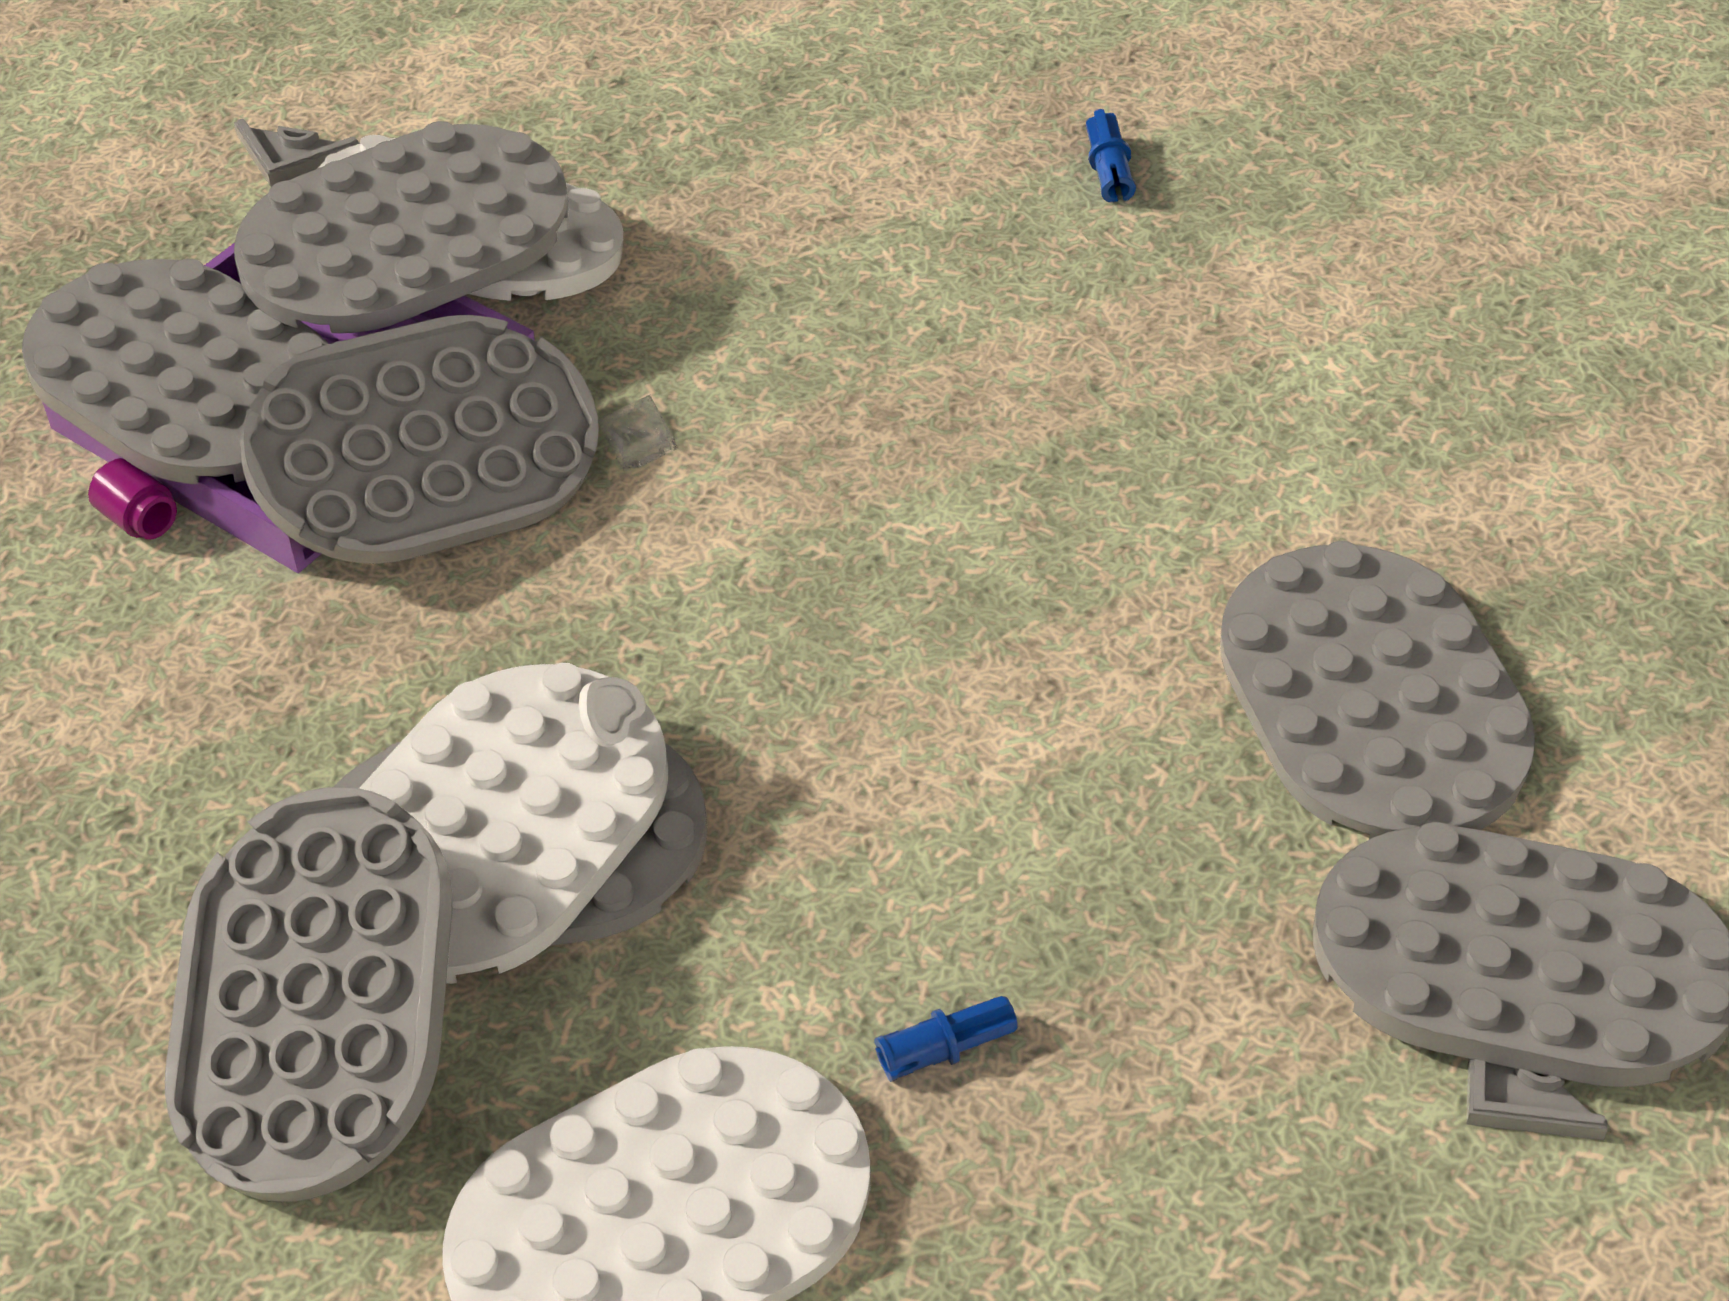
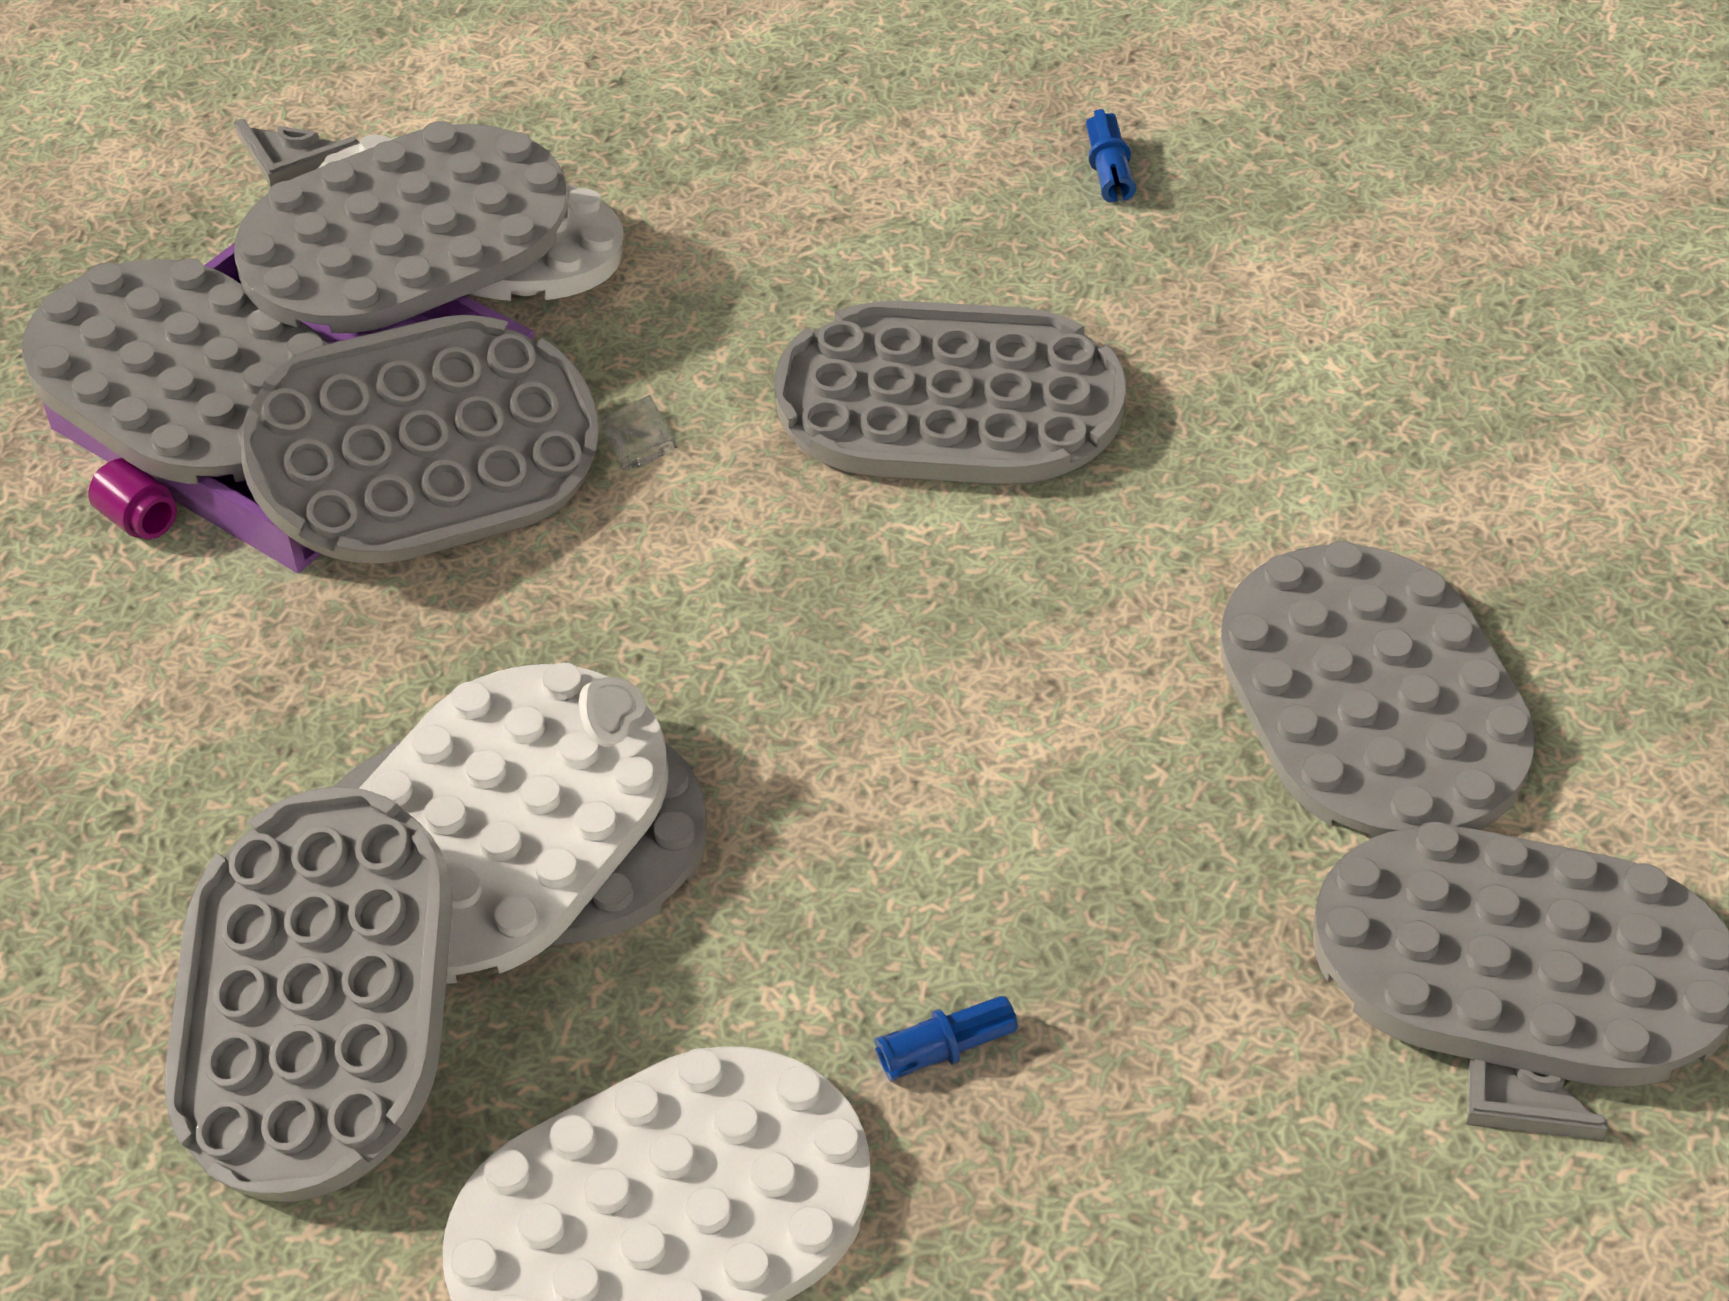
(950, 393): none -> light grey plate

